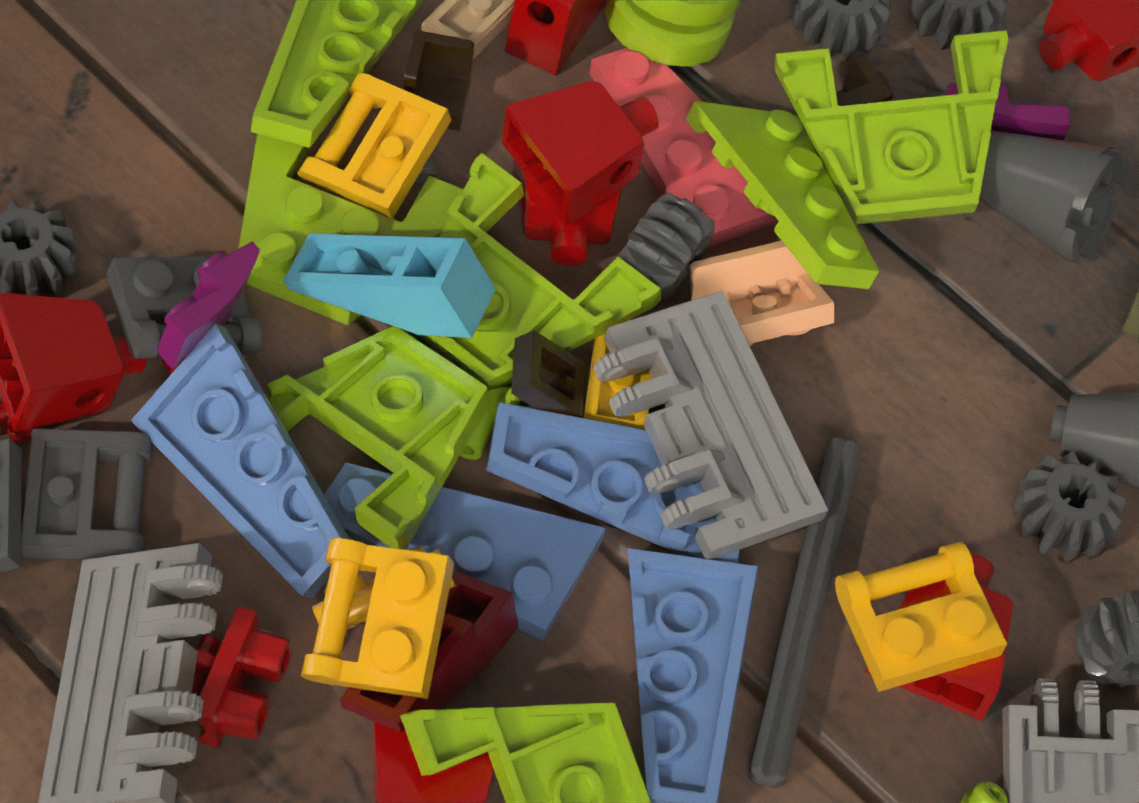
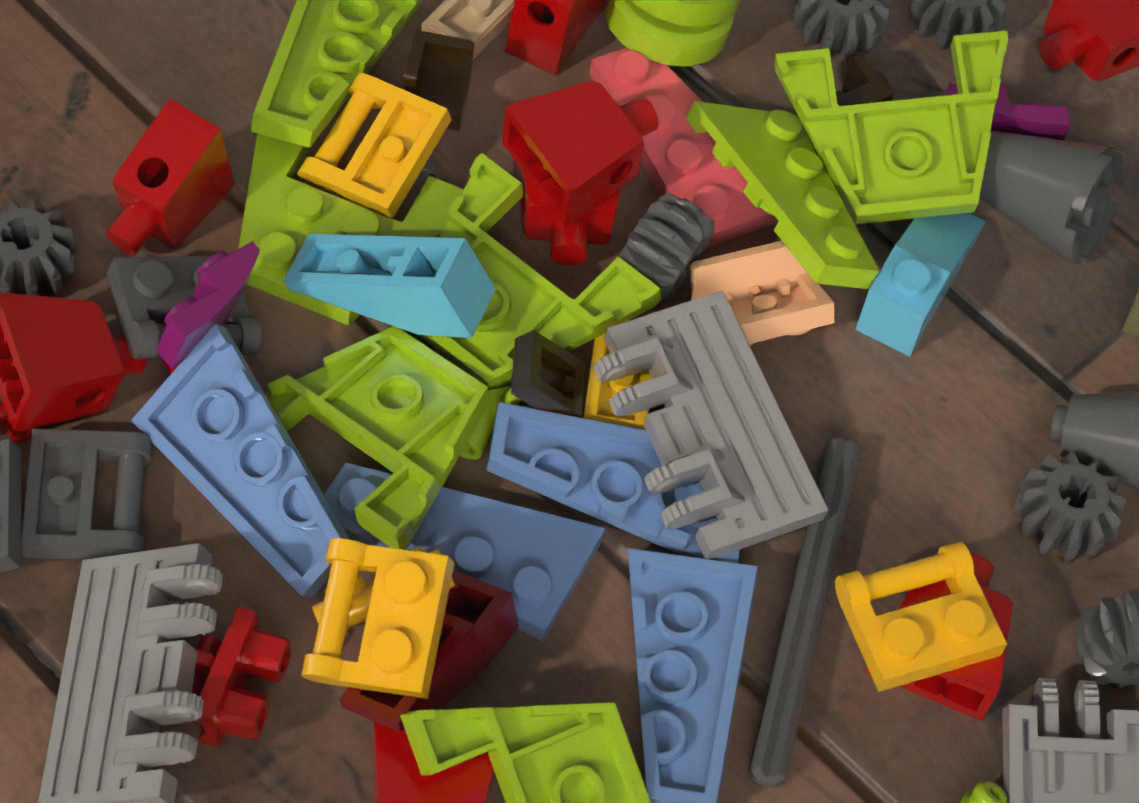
(170, 180): none -> red torso
(917, 279): none -> medium azure slope

